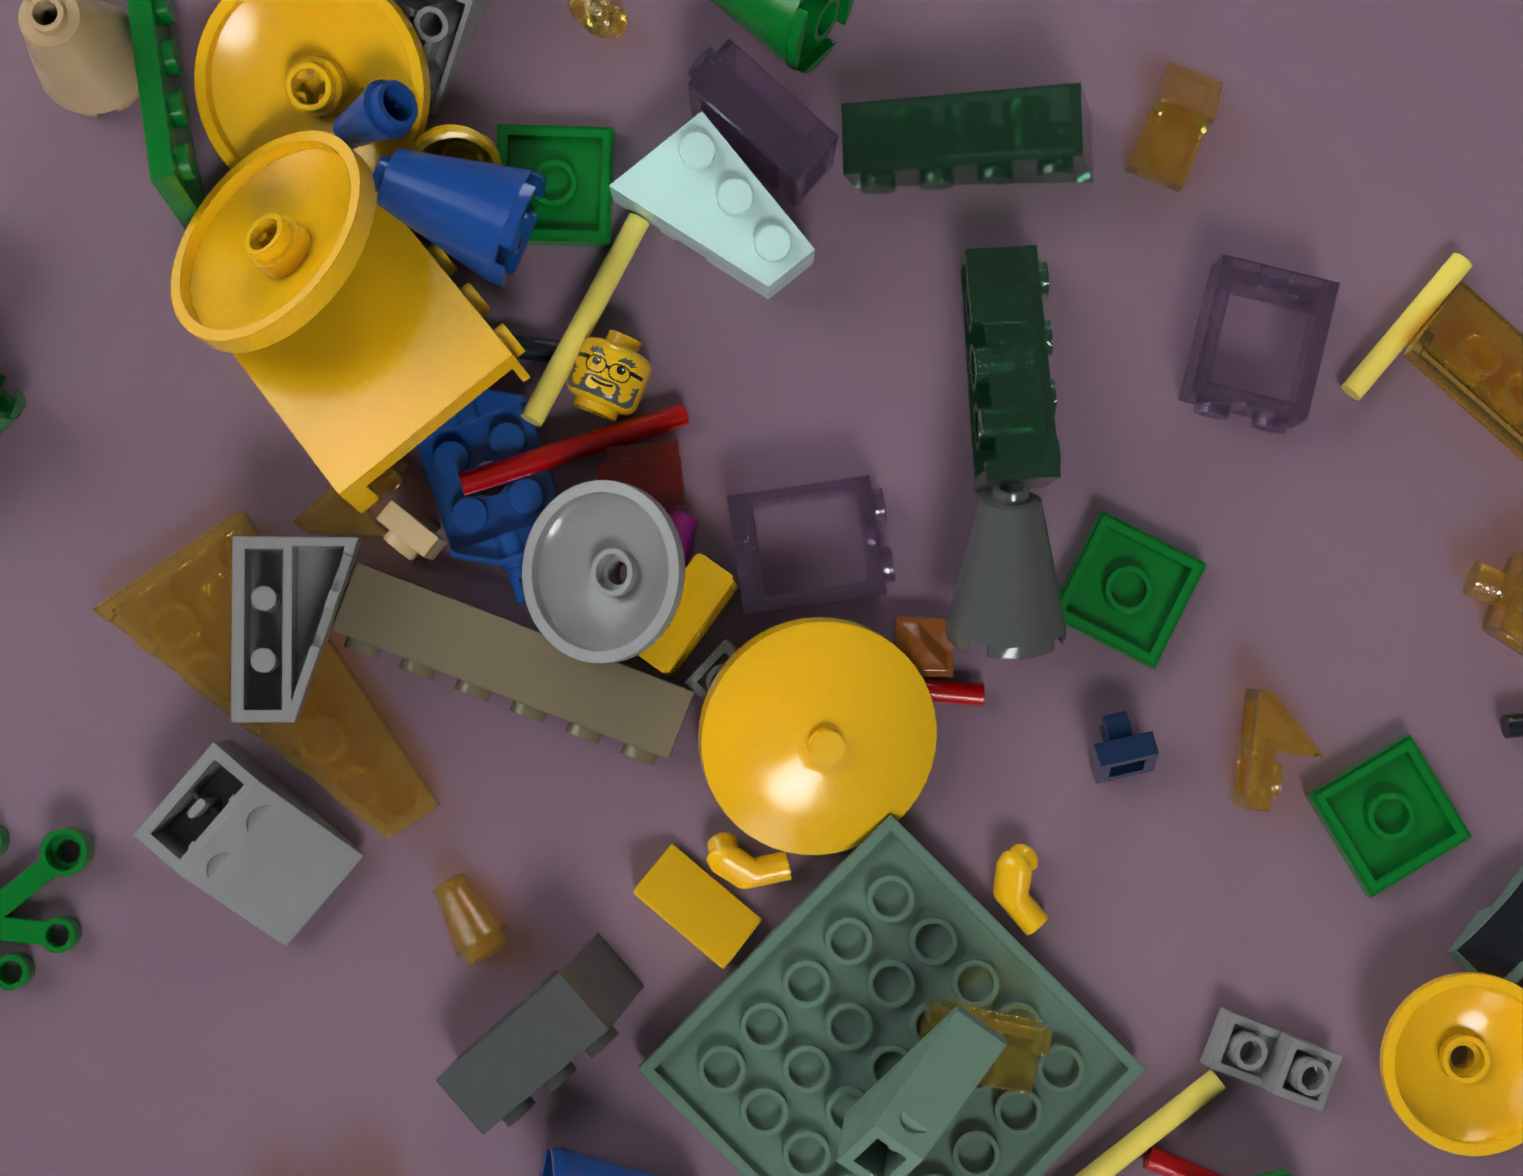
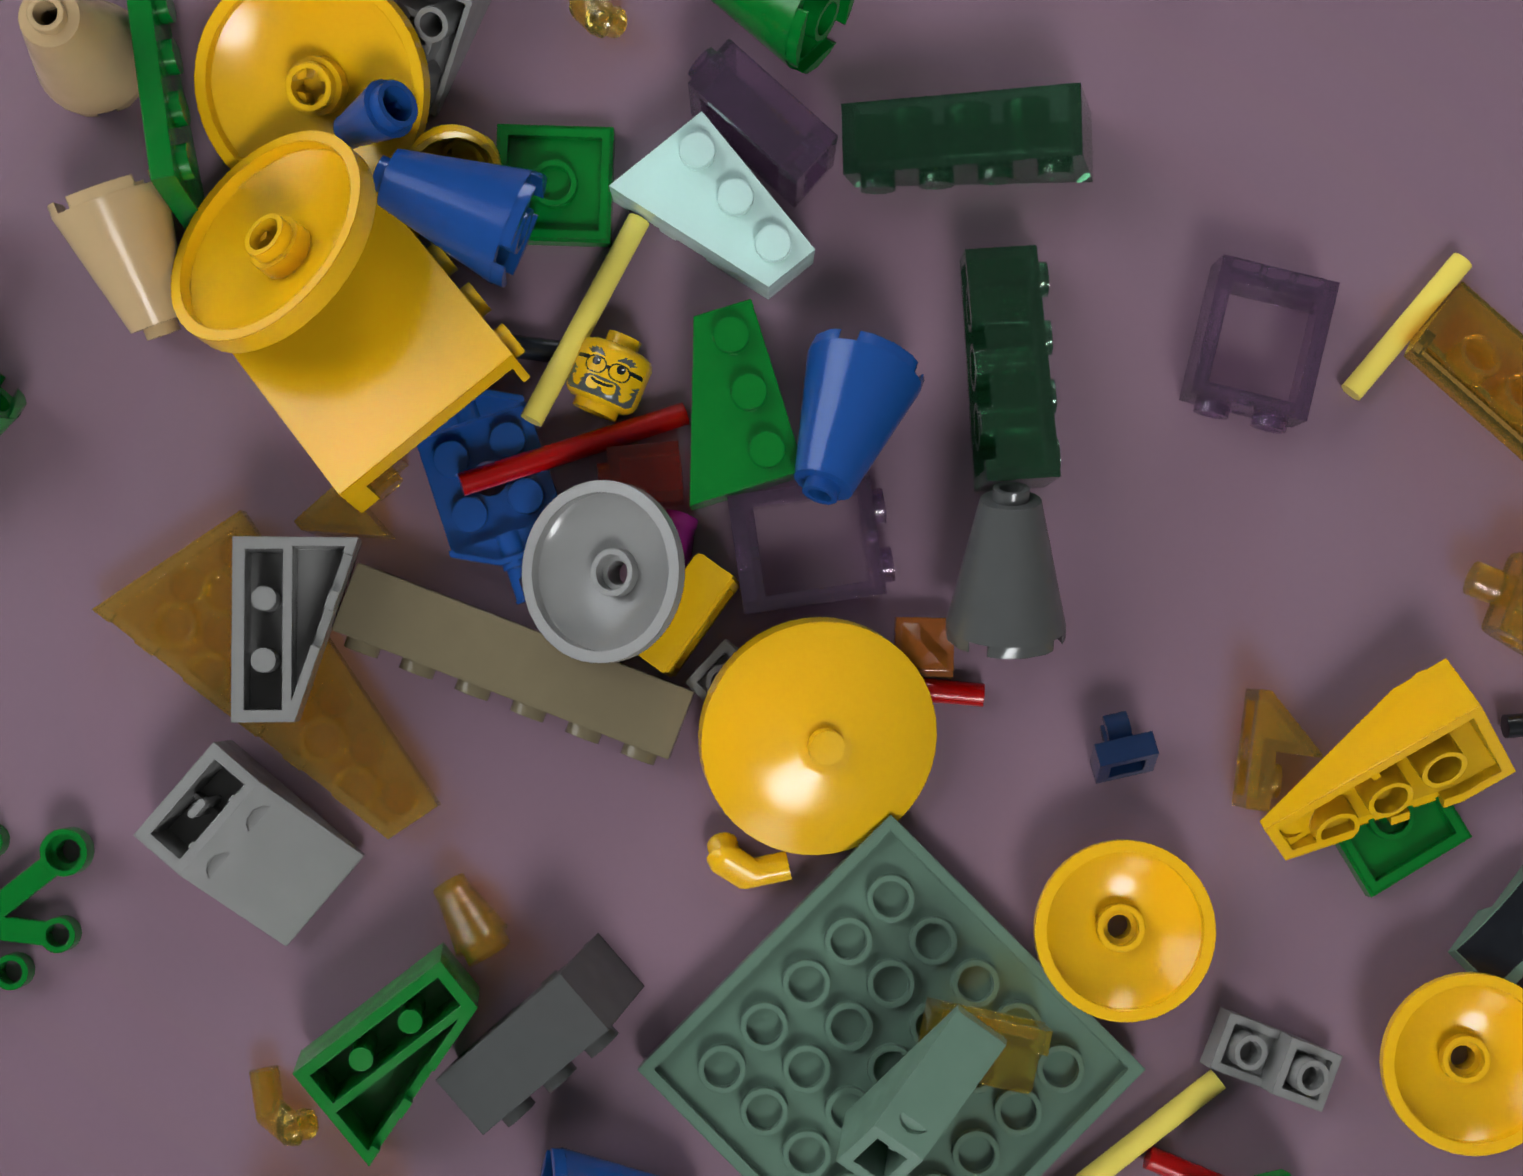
(127, 246): none -> tan cone
(275, 1114): none -> clear yellow arm
(386, 1048): none -> green wedge
(411, 534): tan plate -> none
(697, 905): yellow slope -> none
(738, 413): none -> green wedge
(850, 410): none -> blue cone
(1013, 884): yellow arm -> none
(1128, 589): green tile -> none
(1154, 959): none -> yellow dish
(1174, 126): clear yellow slope -> none
(1408, 750): none -> yellow wedge

